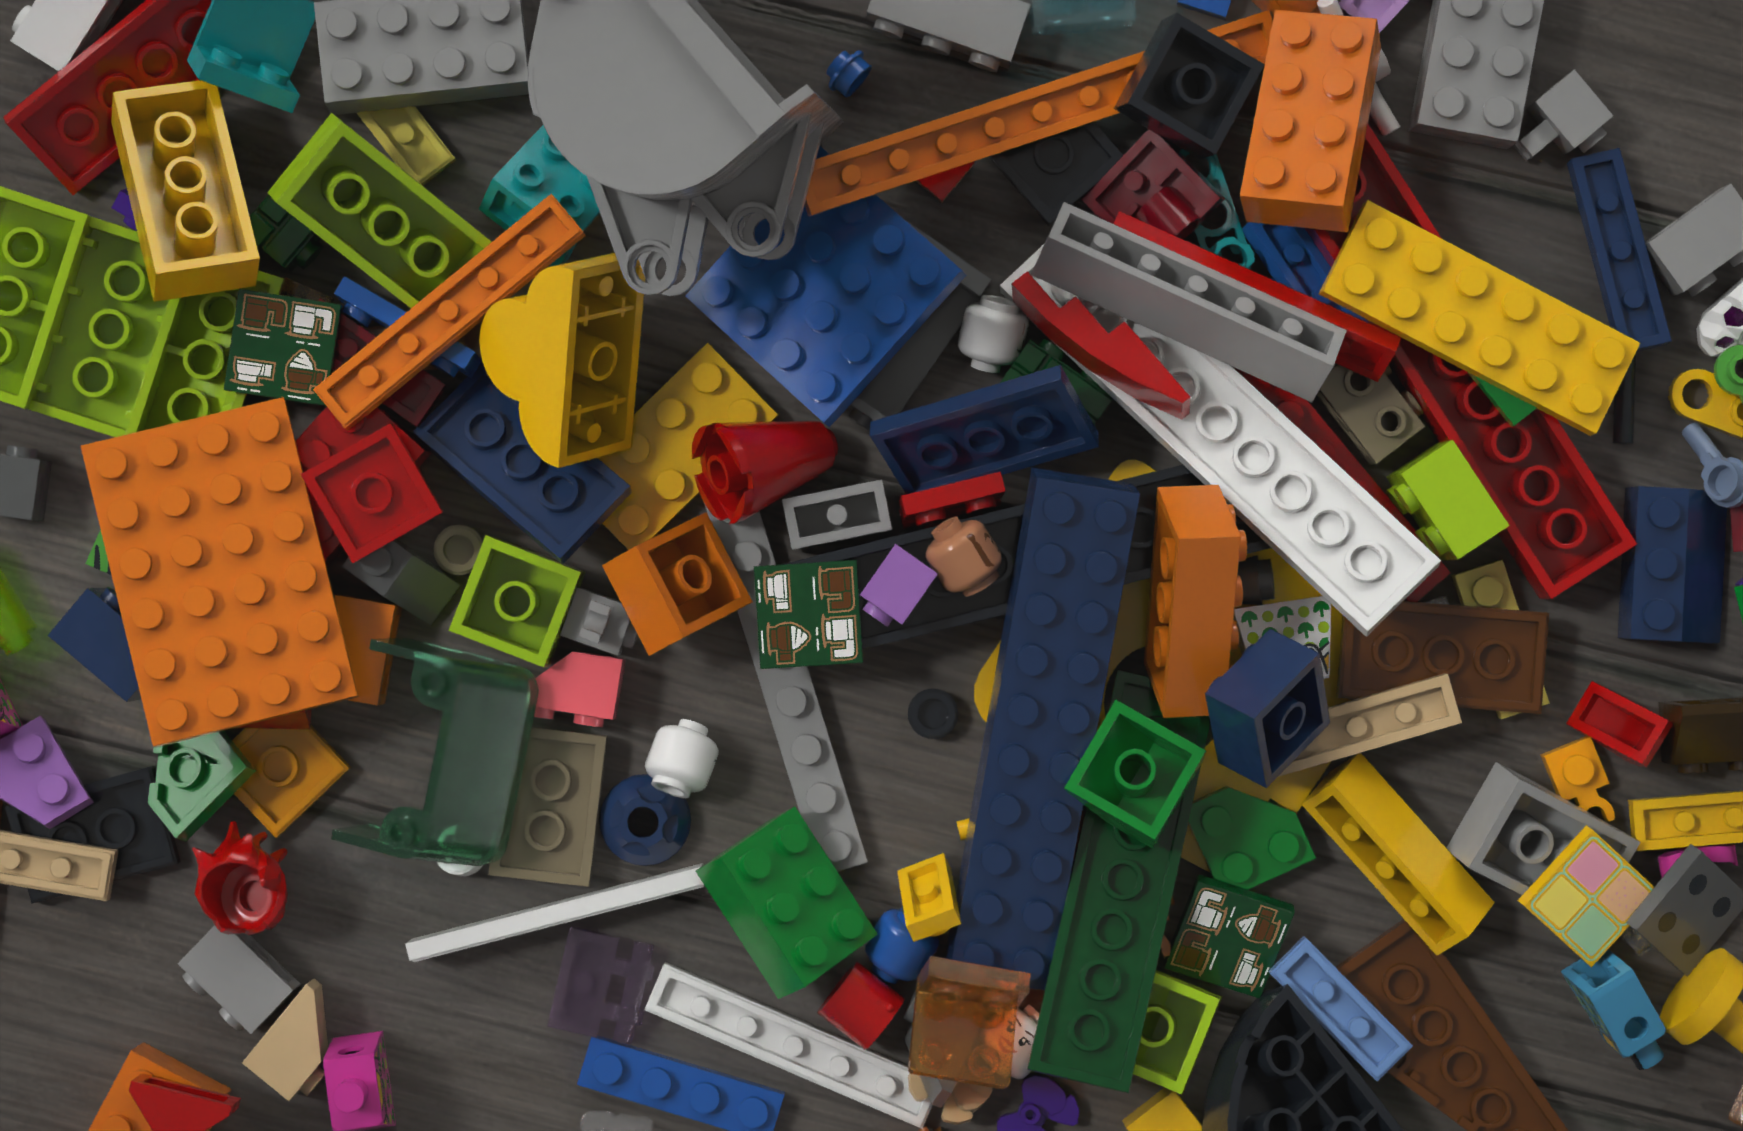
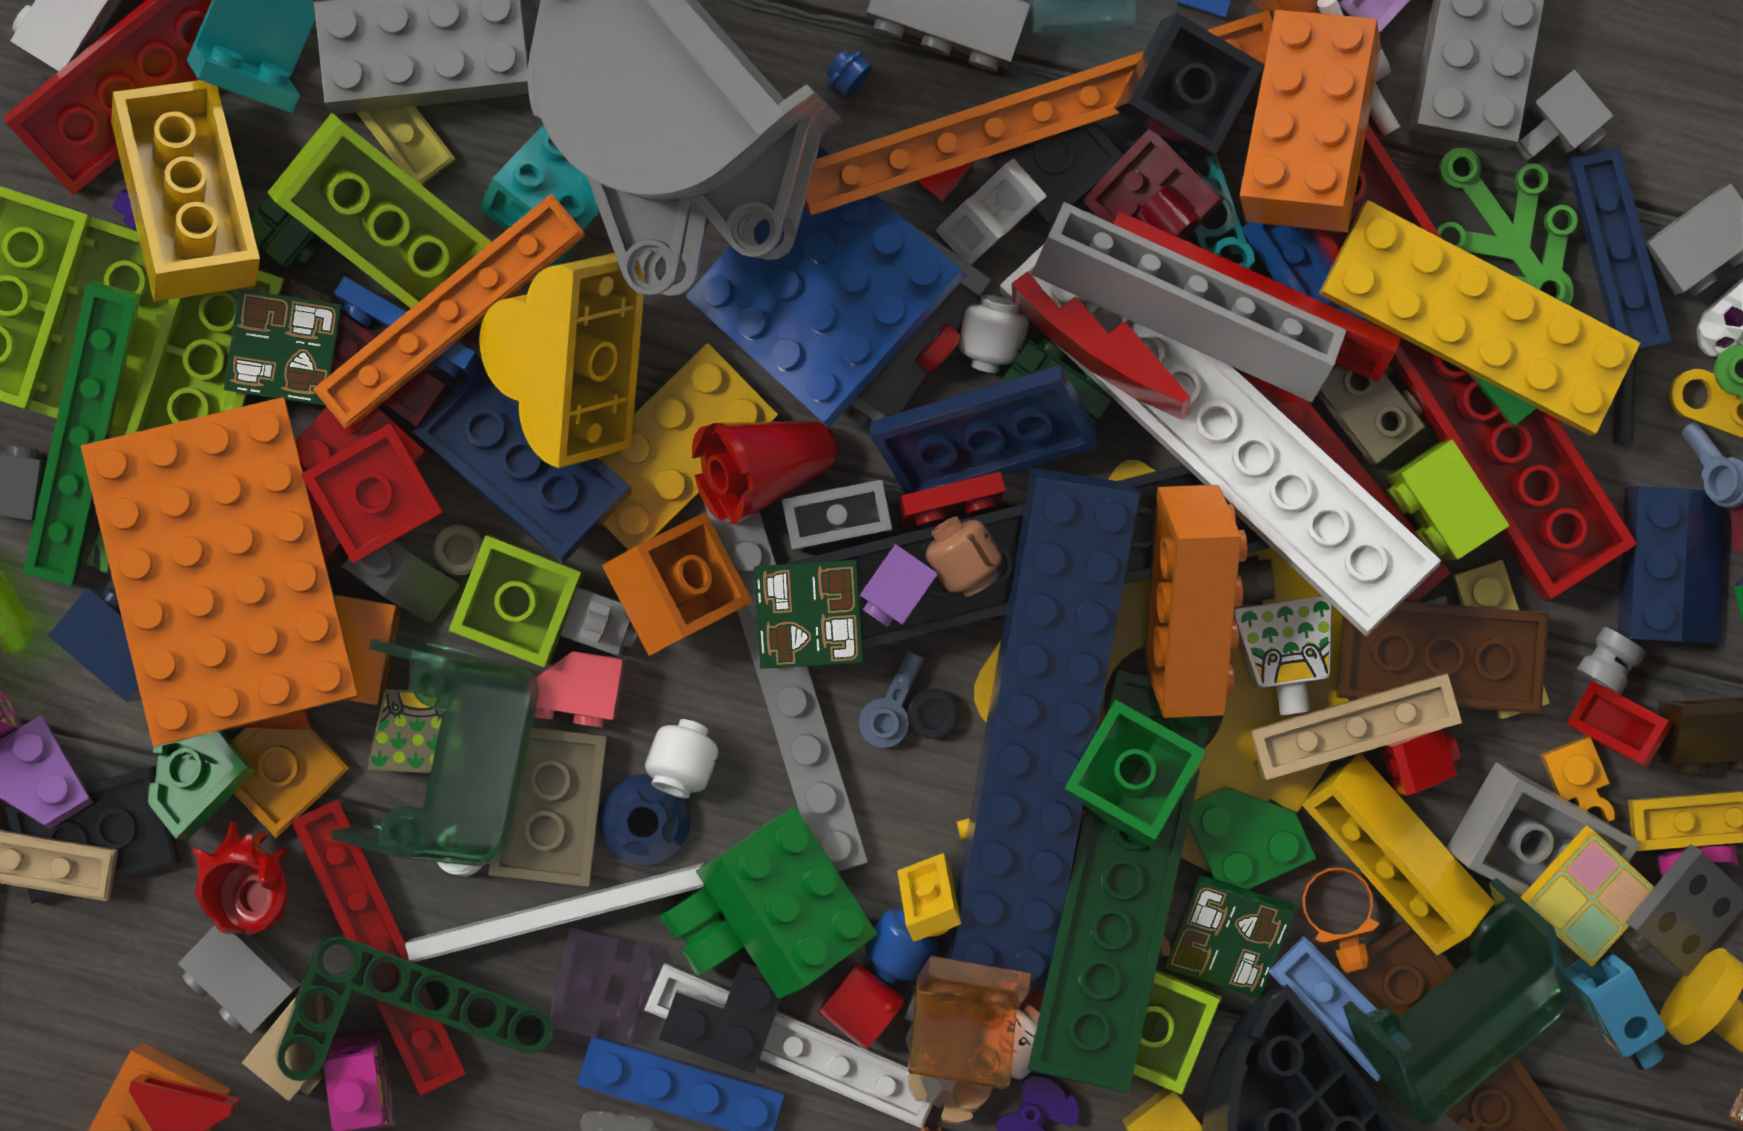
(82, 418): none -> green plate
(367, 920): none -> red plate
(404, 995): none -> dark green beam
(405, 732): none -> torso
(703, 928): none -> green wheel
(727, 1032): none -> black plate
(884, 719): none -> sand blue plate
(938, 348): none -> red tile
(991, 212): none -> white slope
(1267, 707): dark blue brick -> none
(1351, 954): none -> orange piece
(1420, 761): none -> red slope
(1472, 1017): none -> clear green windscreen
(1511, 239): none -> bright green plant
(1611, 660): none -> light grey wheel

